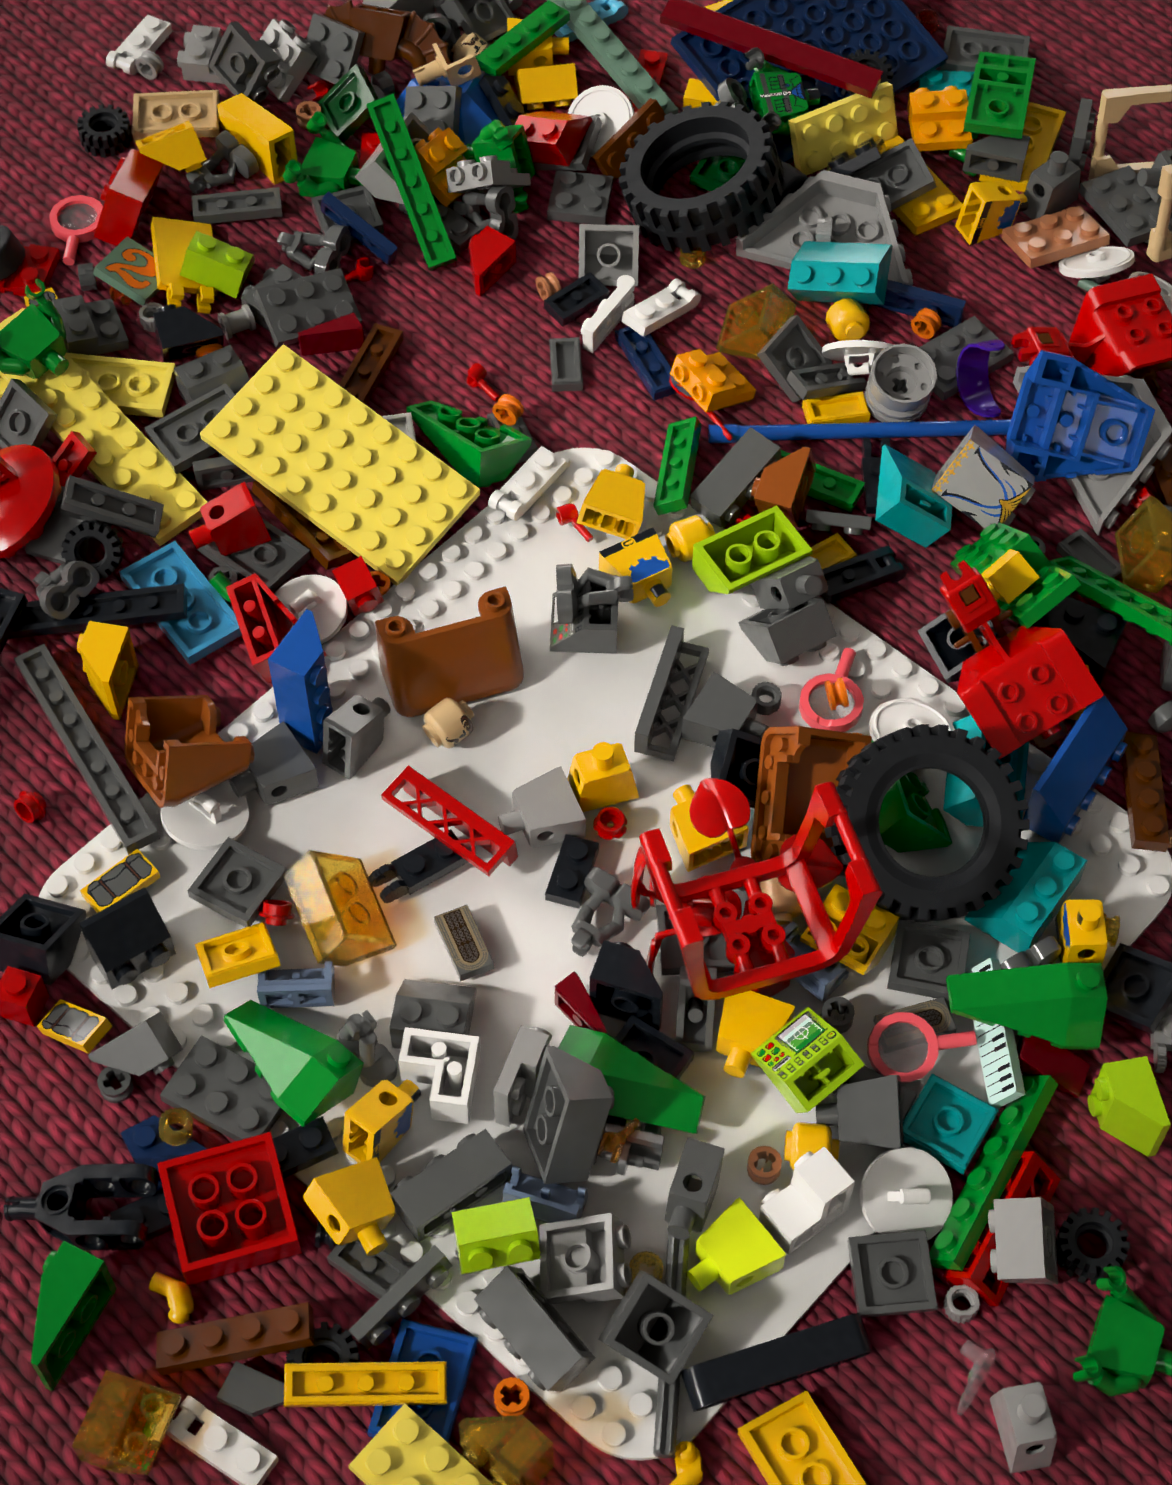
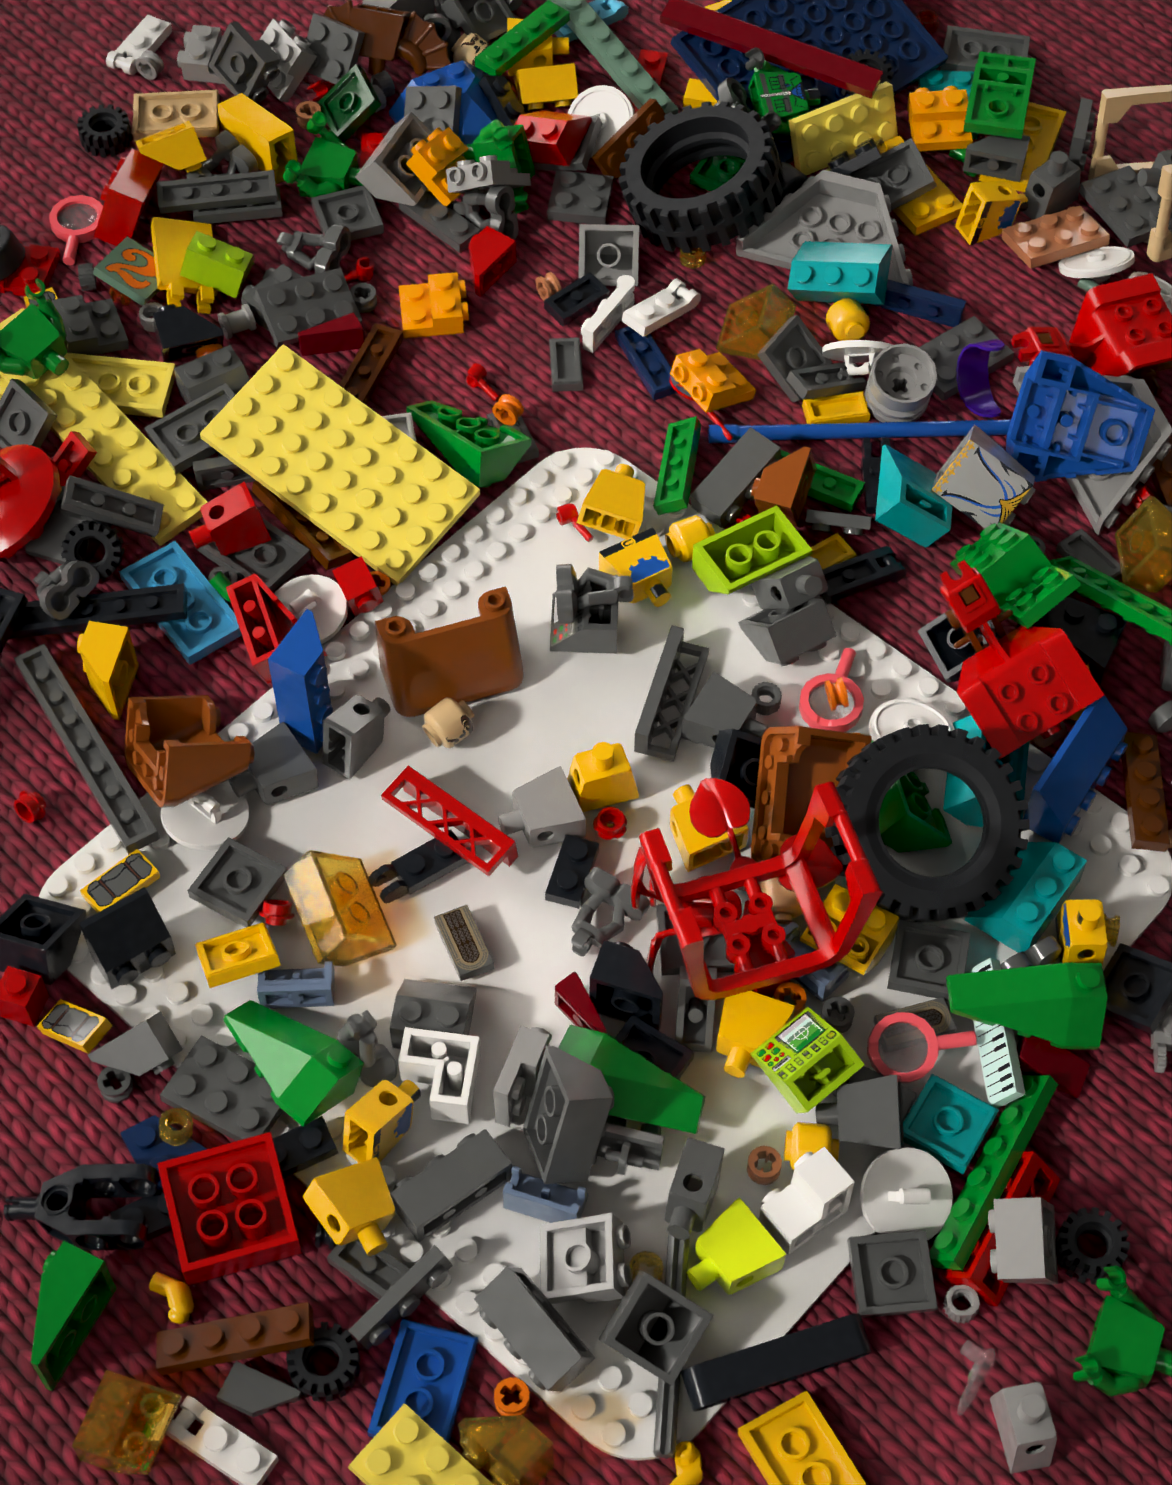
(216, 191): none -> dark grey fence
(359, 228): dark blue tile -> none
(364, 297): none -> dark grey bush
(365, 1384): yellow tile -> none
(411, 182): green plate -> none
(434, 306): none -> light orange plate
(440, 68): tan bracket -> none
(496, 1235): lime slope -> none
(528, 483): white plate -> none
(615, 1142): clear orange hand -> none
(796, 993): none -> orange bush
(824, 229): light grey axle -> none
(926, 323): orange bush -> none
(1009, 576): yellow brick -> none
(1130, 1104): lime slope -> none

